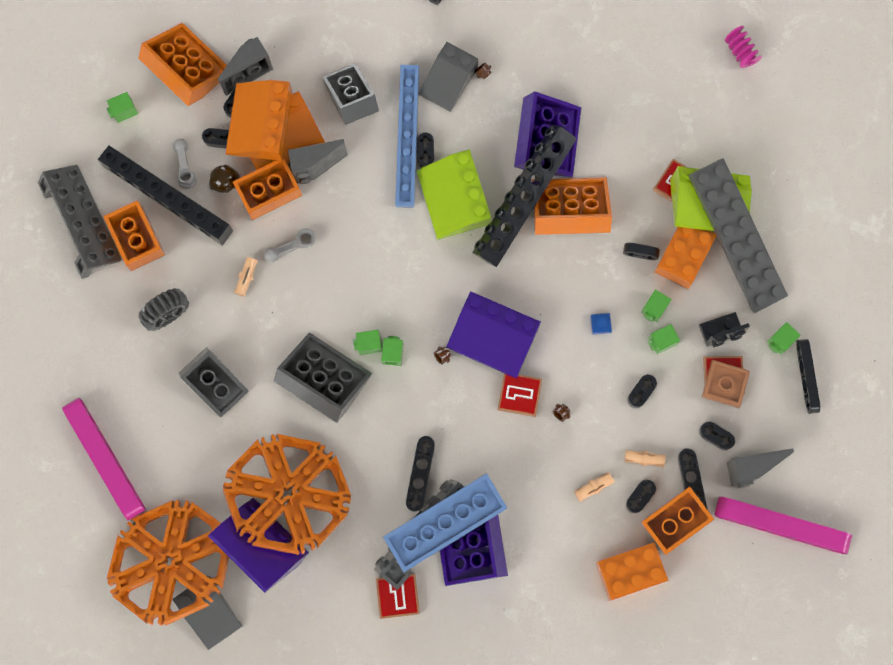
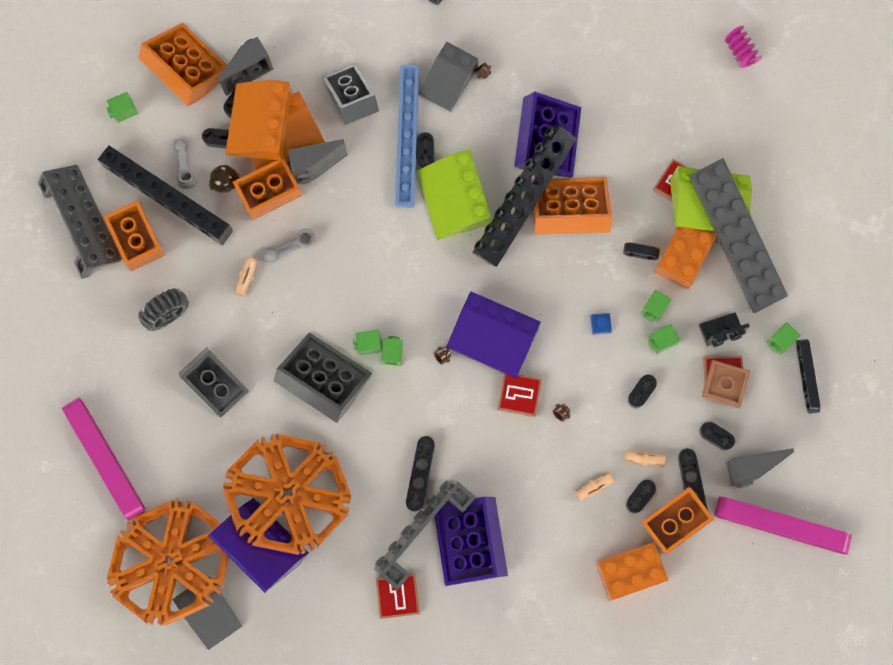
(444, 522): medium blue plate -> none

